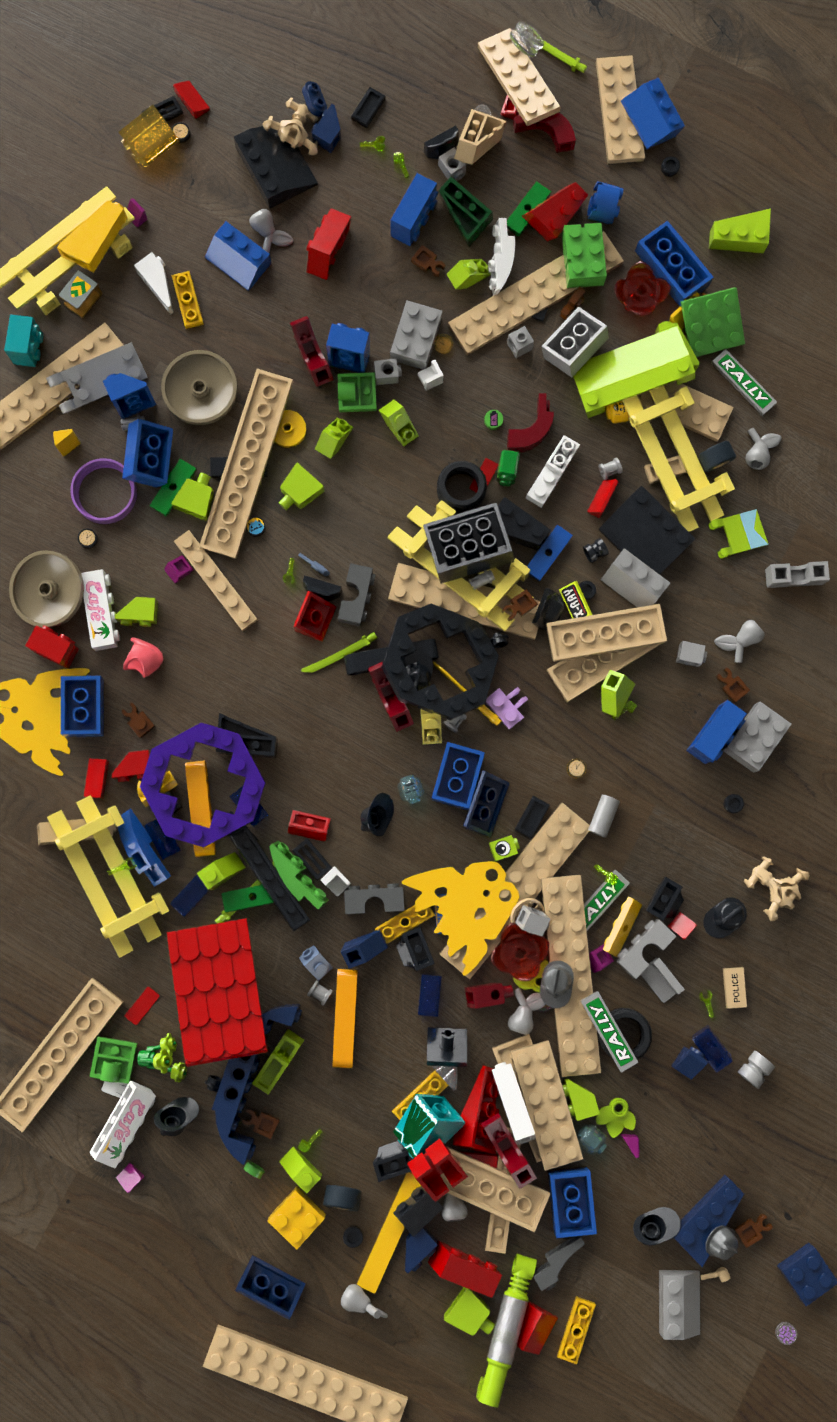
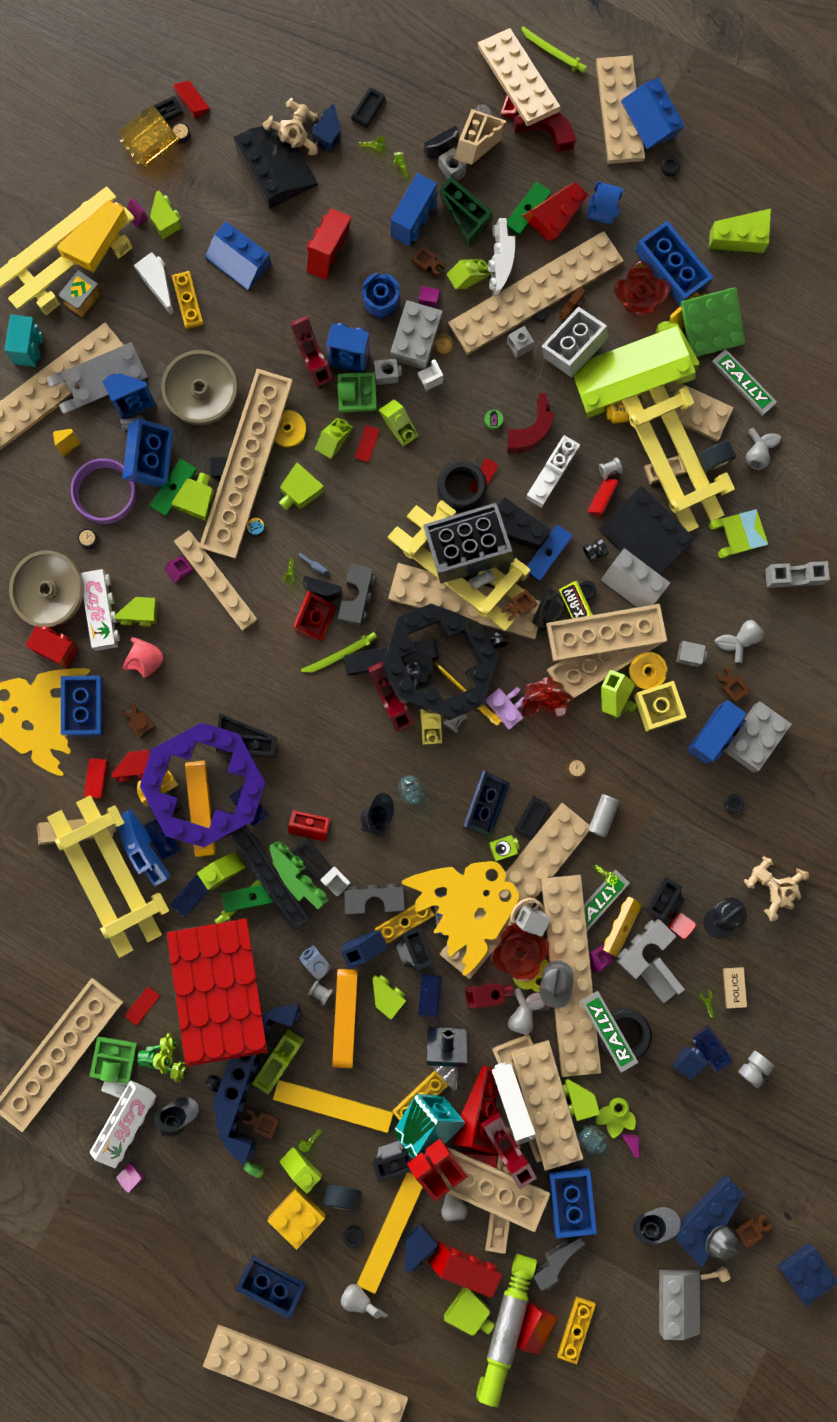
(121, 867): clear neon green hand -> none
(163, 217): none -> lime slope
(263, 223): light grey piece -> none
(314, 98): dark blue plate -> none
(333, 1106): none -> yellow tile
(367, 443): none -> red sticker
(386, 998): none -> lime slope
(389, 292): none -> blue brick
(417, 1210): black piece -> none
(429, 296): none -> magenta slope
(458, 776): blue brick -> none
(508, 467): green brick -> none
(526, 39): clear head -> none
(547, 695): none -> clear red brick
(587, 257): bright green piece -> none
(656, 673): none -> yellow plate
(659, 706): none -> light yellow brick
(786, 1333): clear tile -> none

